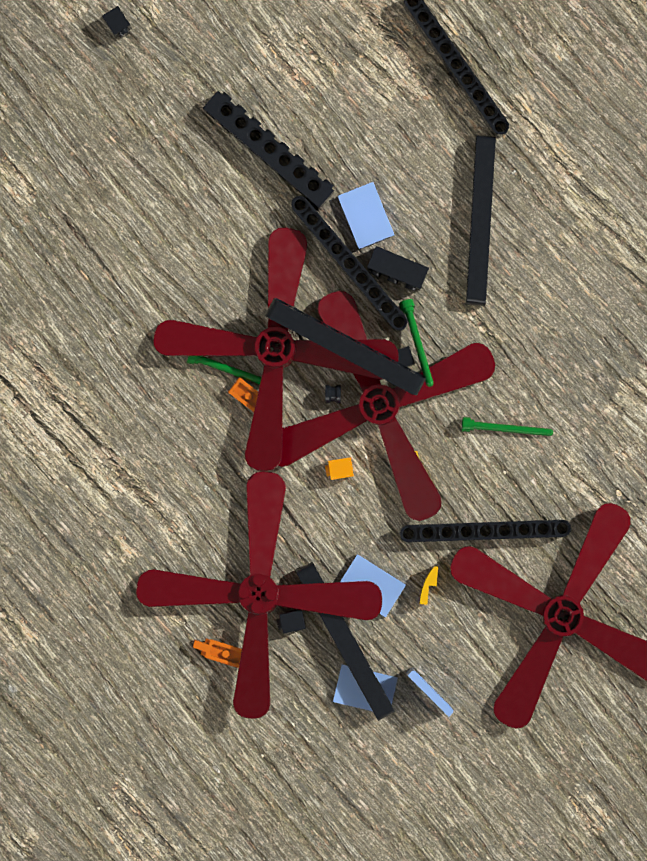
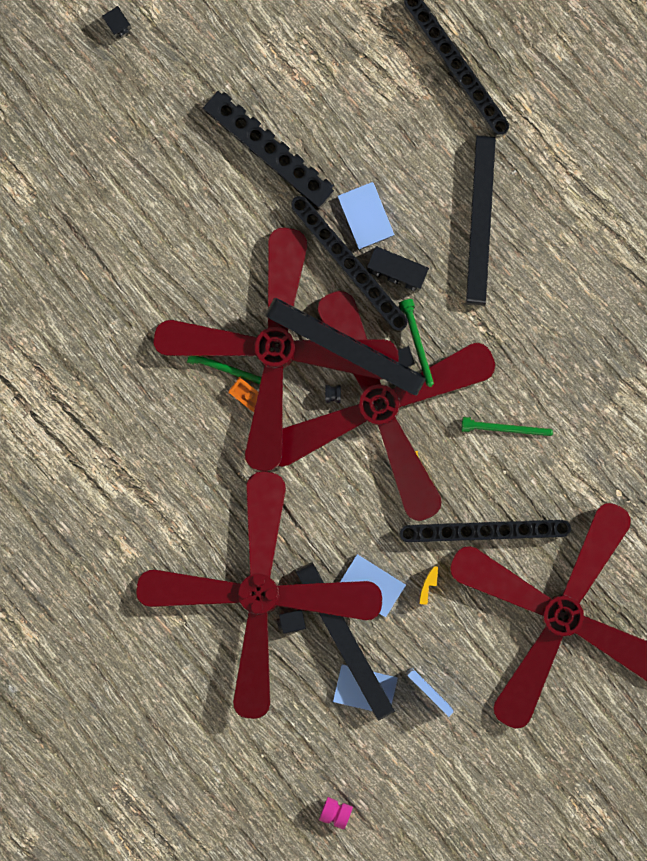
(219, 651): orange hinge -> none
(335, 813): none -> dark pink wheel
(339, 468): light orange brick -> none

